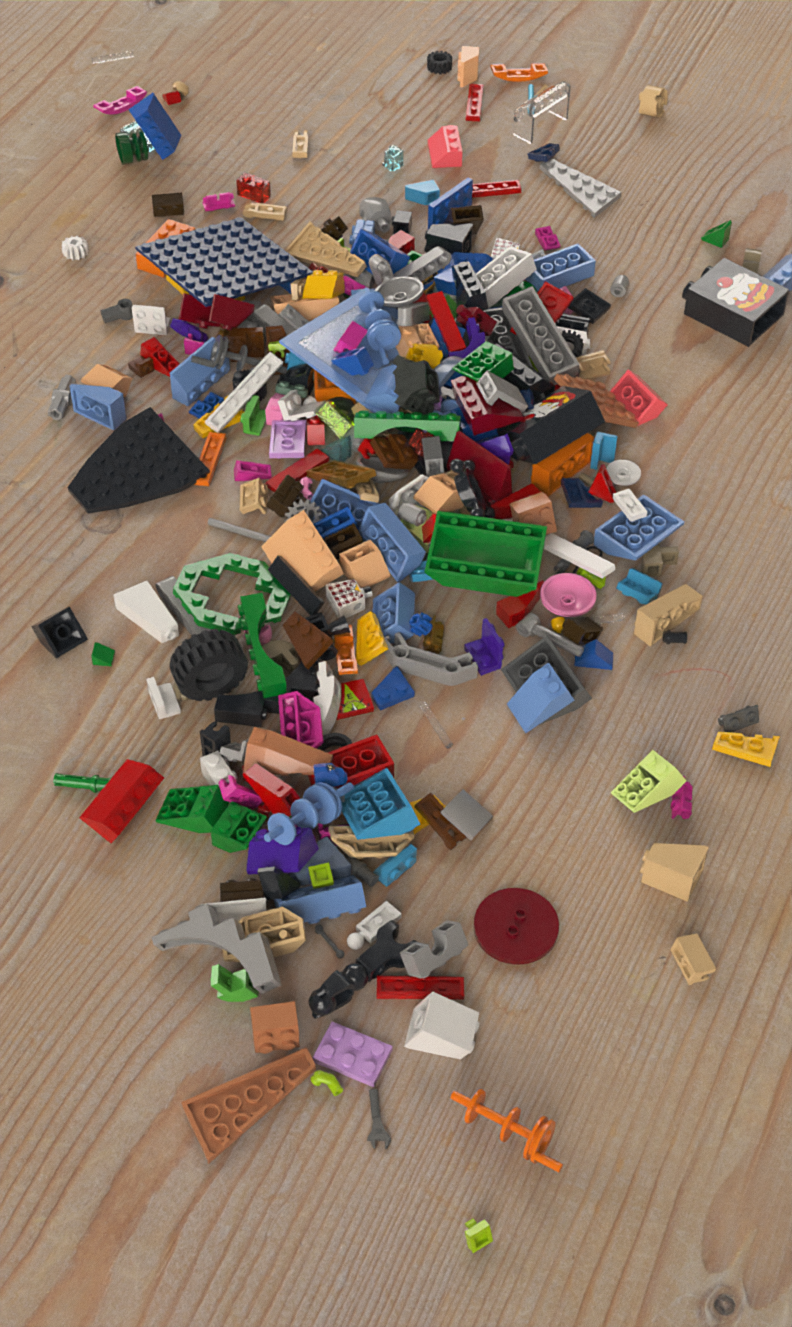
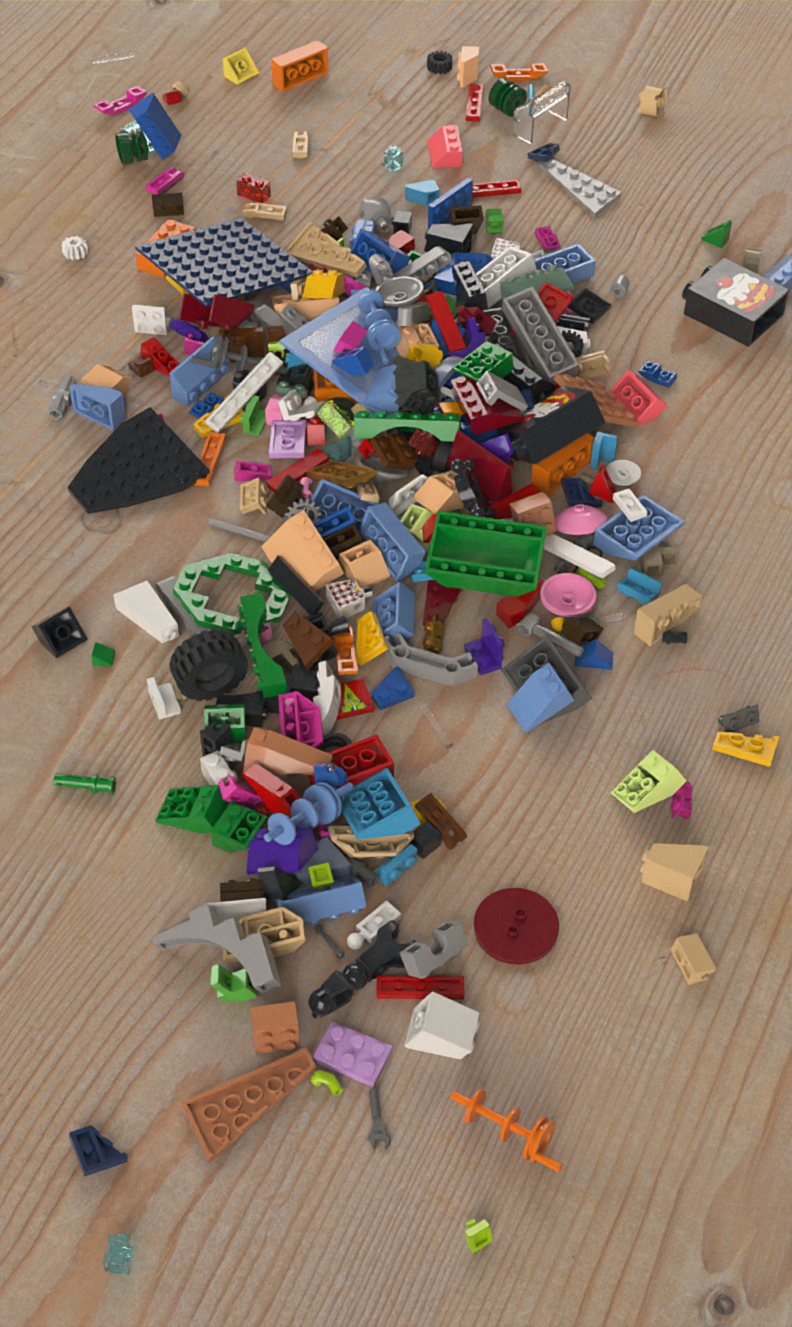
(94, 1151): none -> dark blue wing
(118, 1254): none -> clear light blue brick
(121, 799): red slope -> none
(122, 311): dark grey piece -> none
(164, 180): none -> dark pink plate
(212, 203): dark pink hinge -> none
(230, 715): none -> green slope
(239, 66): none -> light yellow slope
(299, 65): none -> orange brick
(412, 514): light grey brick -> none
(420, 624): blue gear -> none
(426, 839): none -> black brick
(432, 456): dark grey slope -> none
(439, 601): none -> dark red wing
(451, 407): none -> light orange slope
(466, 814): light grey slope -> none
(494, 221): none -> bright green brick
(506, 96): none -> dark green wheel
(552, 275): none -> sand green slope
(579, 520): none -> bright pink dish
(654, 373): none -> blue slope

